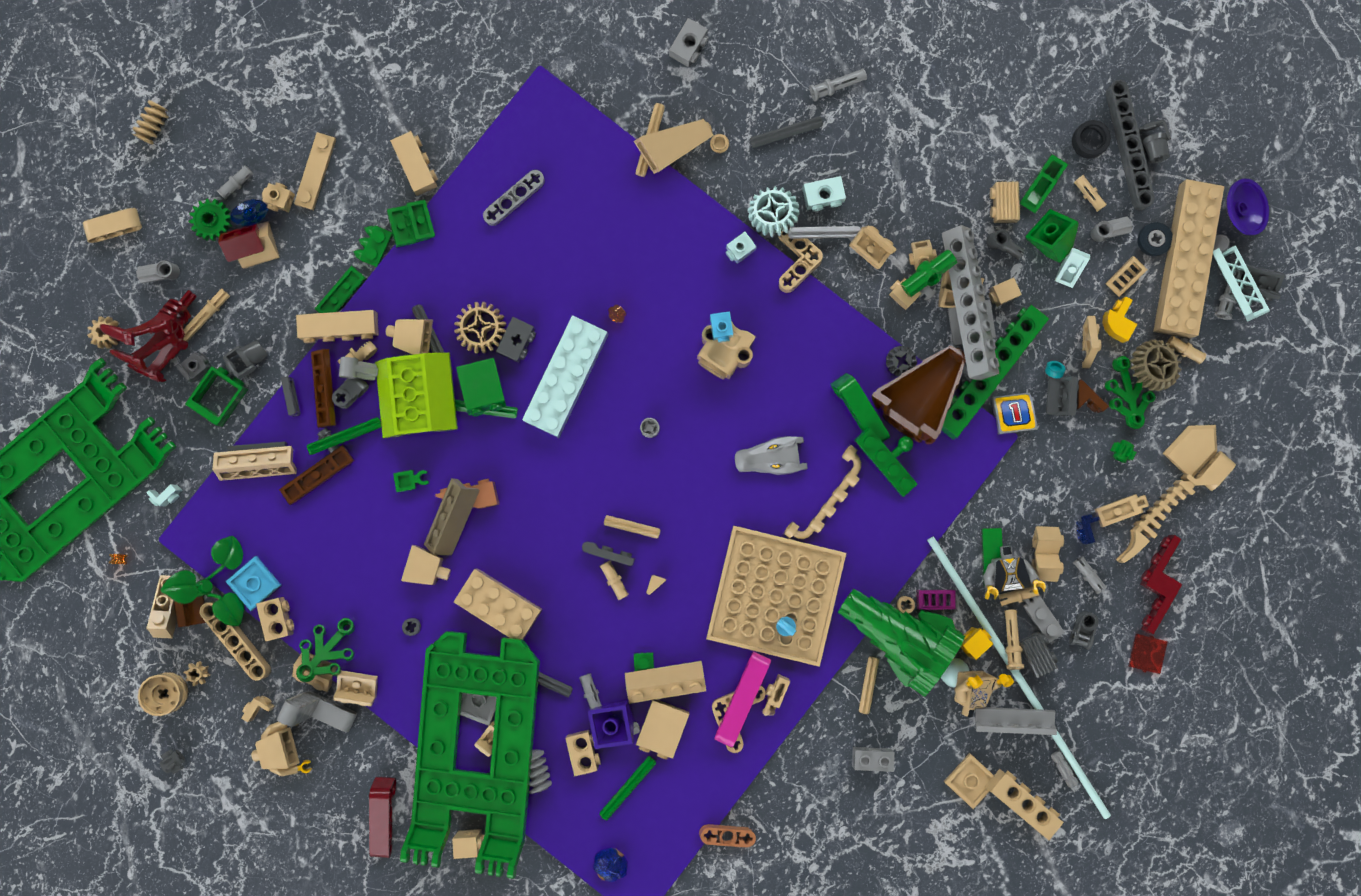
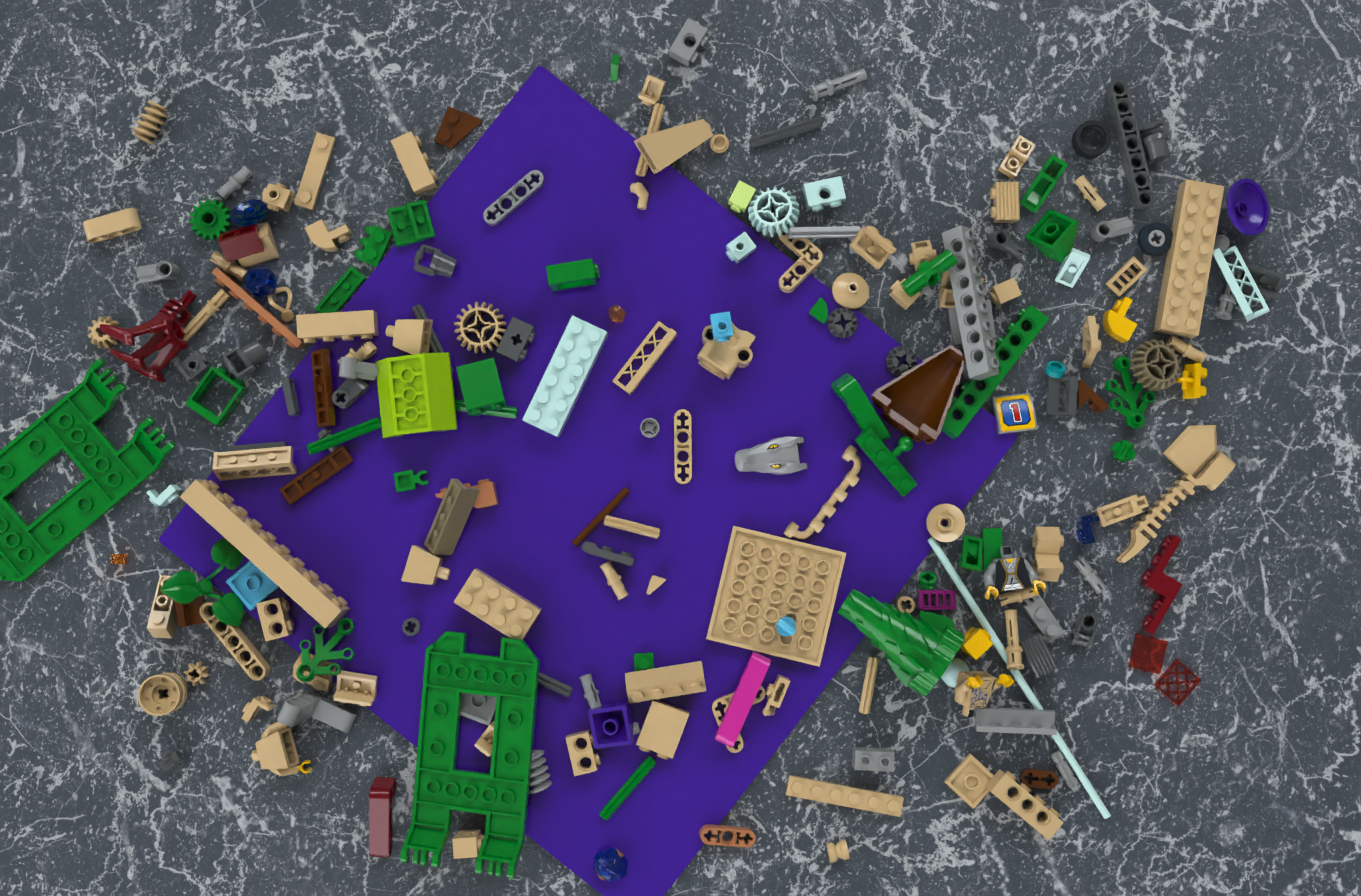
(229, 267): none -> tan pin
(252, 304): none -> nougat plate
(261, 282): none -> clear blue brick
(265, 552): none -> tan brick
(286, 314): none -> tan piece
(326, 240): none -> tan brick
(440, 264): none -> dark grey piece
(455, 127): none -> reddish brown wing
(572, 274): none -> green window
(601, 516): none -> reddish brown bar
(615, 68): none -> green tile
(642, 193): none -> tan arm
(651, 359): none -> tan fence
(652, 90): none -> tan bracket
(687, 446): none -> tan beam
(741, 197): none -> yellowish green brick
(820, 311): none -> green tile
(835, 317): none -> dark grey gear
(837, 851): none -> tan wheel
(844, 795): none -> tan plate
(845, 296): none -> tan dish
(931, 580): none -> green bush
(955, 524): none -> tan dish
(971, 553): none -> green slope
(1016, 157): none -> tan slope
(1038, 773): none -> reddish brown beam
(1176, 662): none -> clear red window
(1191, 381): none -> yellow hips

